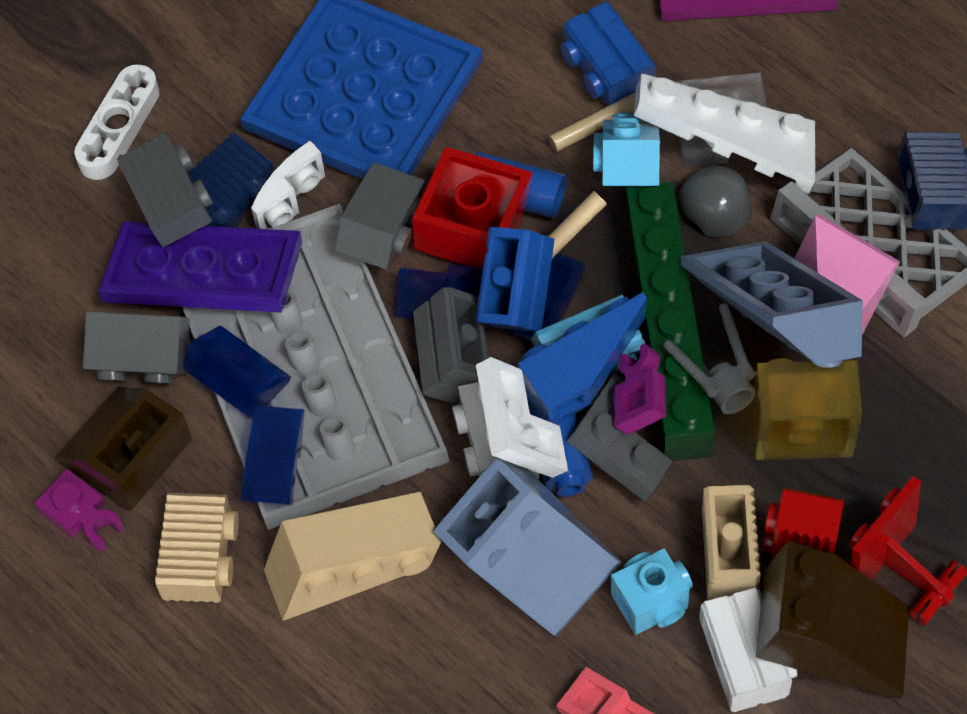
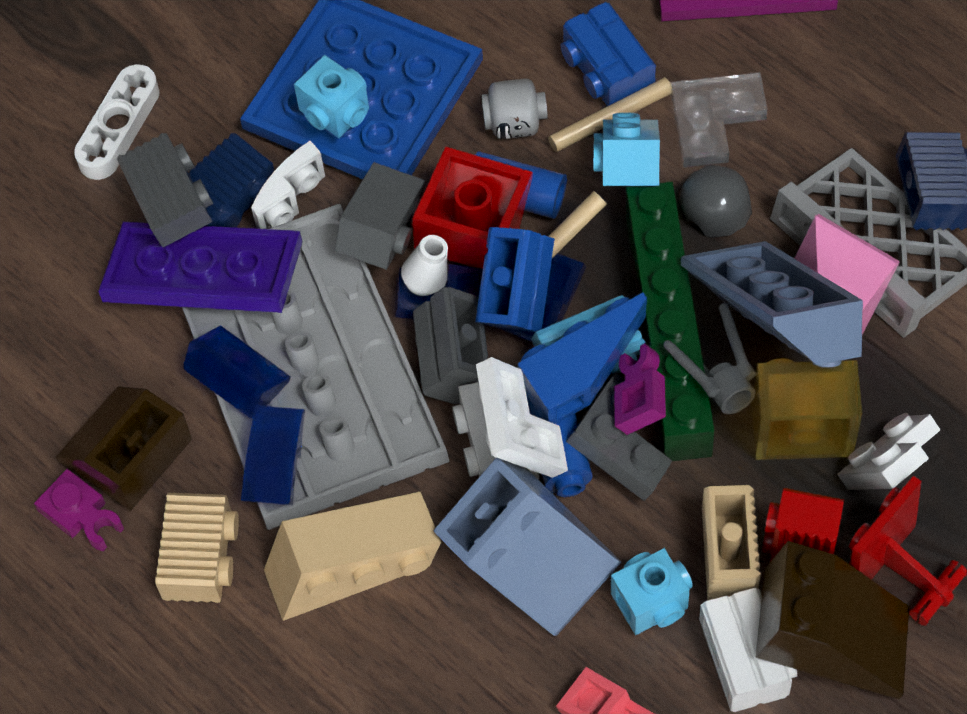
(135, 344): dark grey brick -> none
(332, 97): none -> medium azure brick
(426, 267): none -> white cone
(513, 108): none -> light grey head
(730, 125): white wing -> none
(892, 456): none -> white plate

